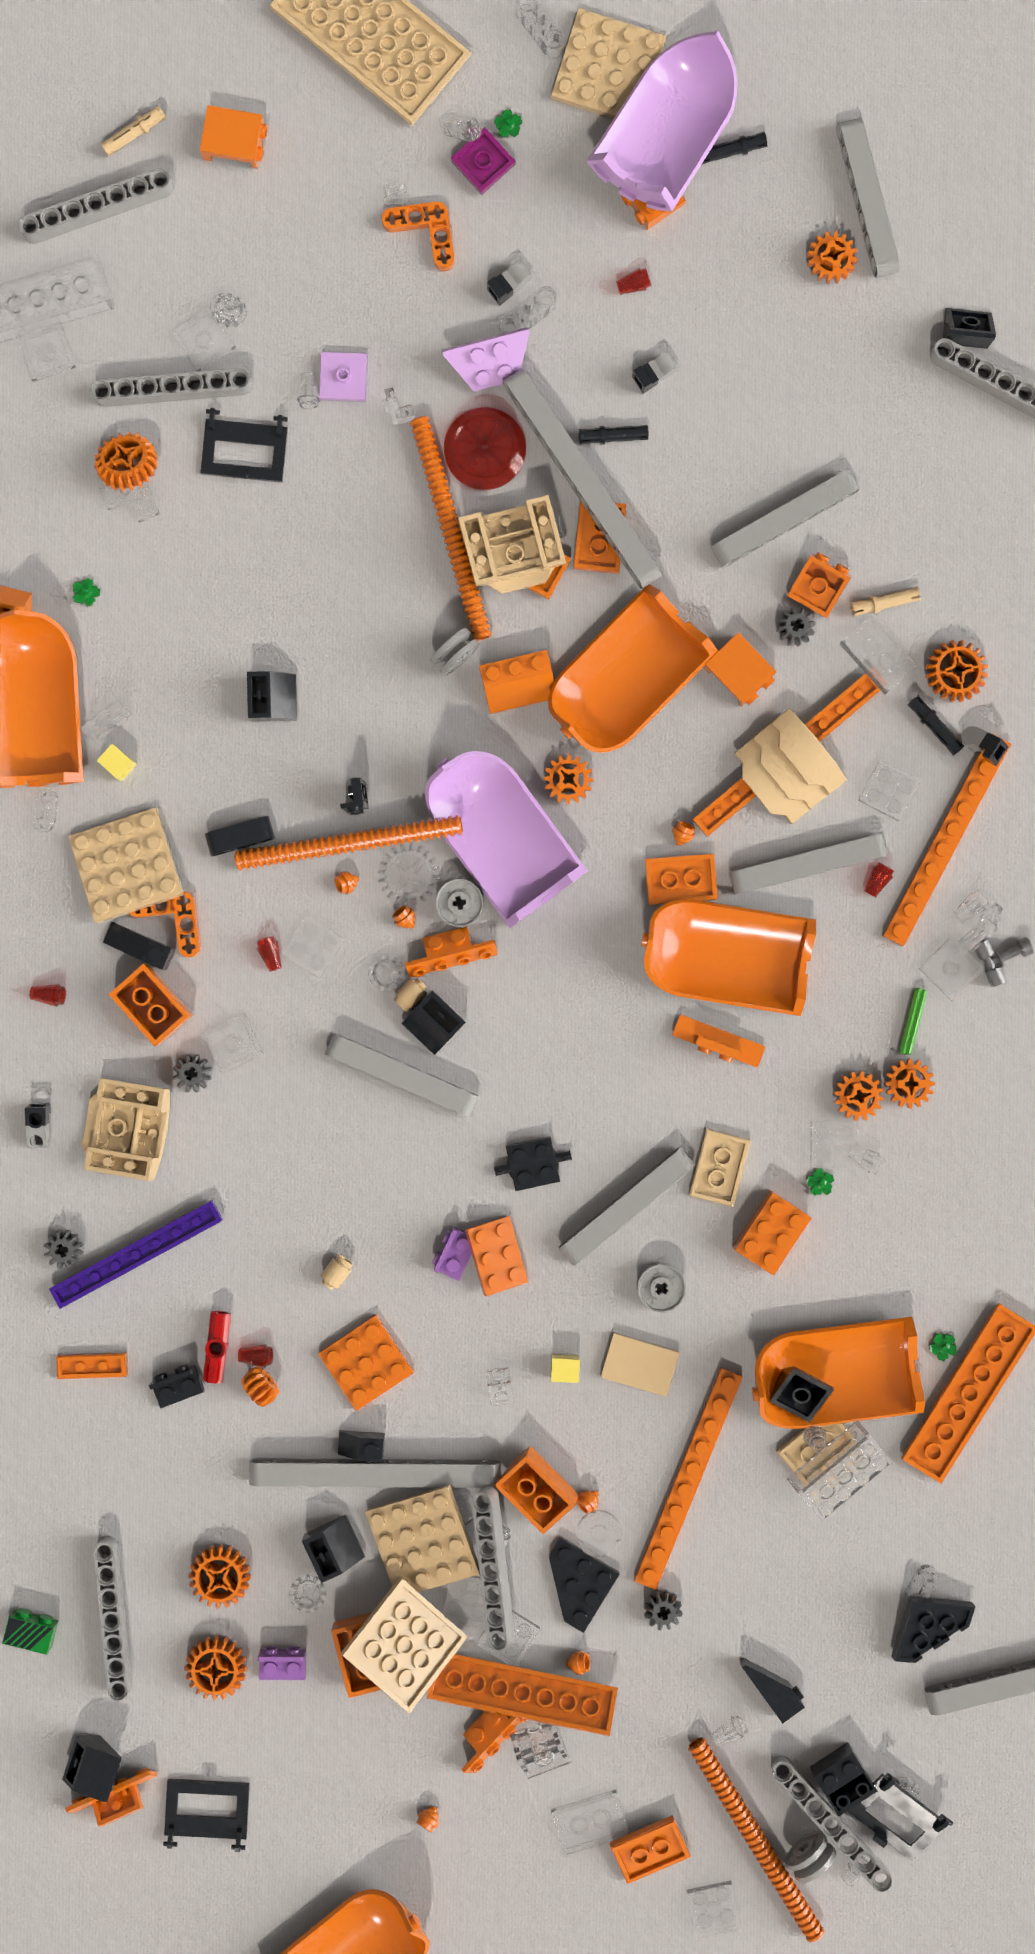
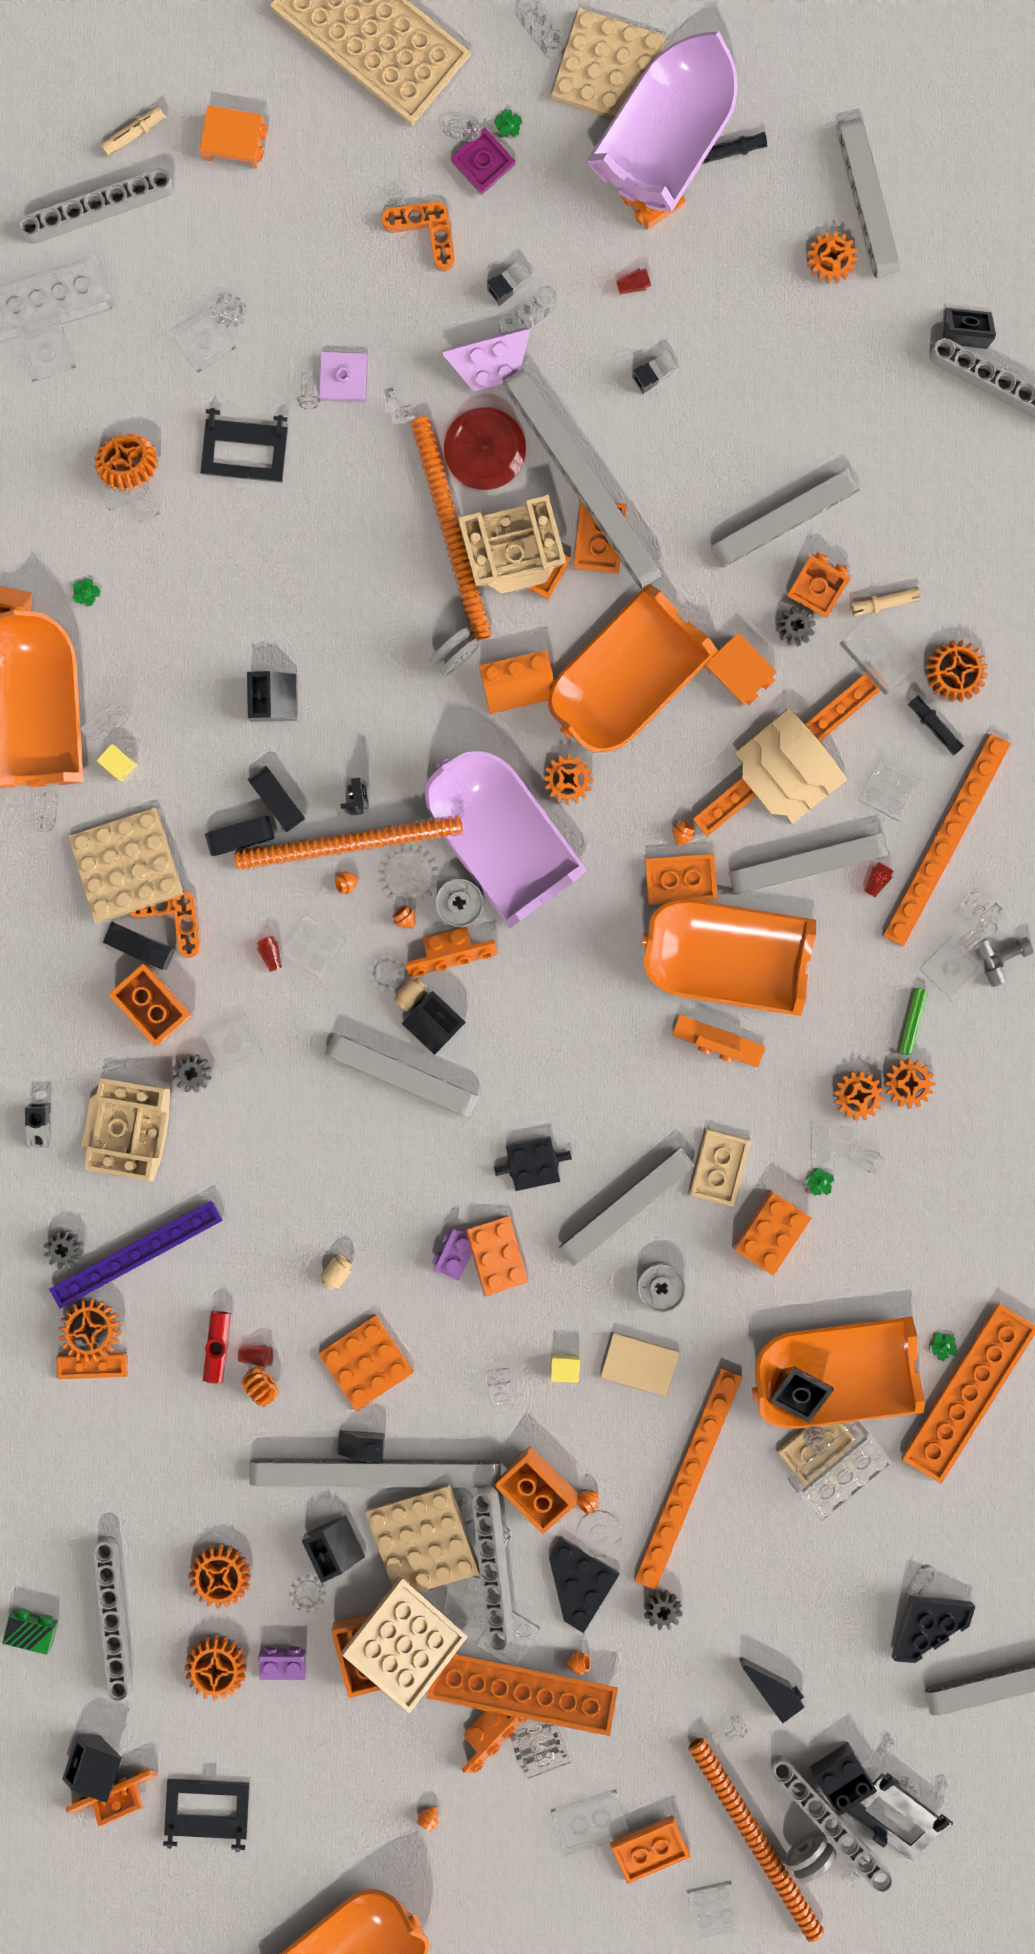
(48, 994): clear red cone -> none
(88, 1321): none -> orange gear
(161, 383): light grey beam -> none
(176, 1386): black bracket -> none
(276, 799): none -> black beam
(613, 434): black pin -> none
(989, 744): leg -> none

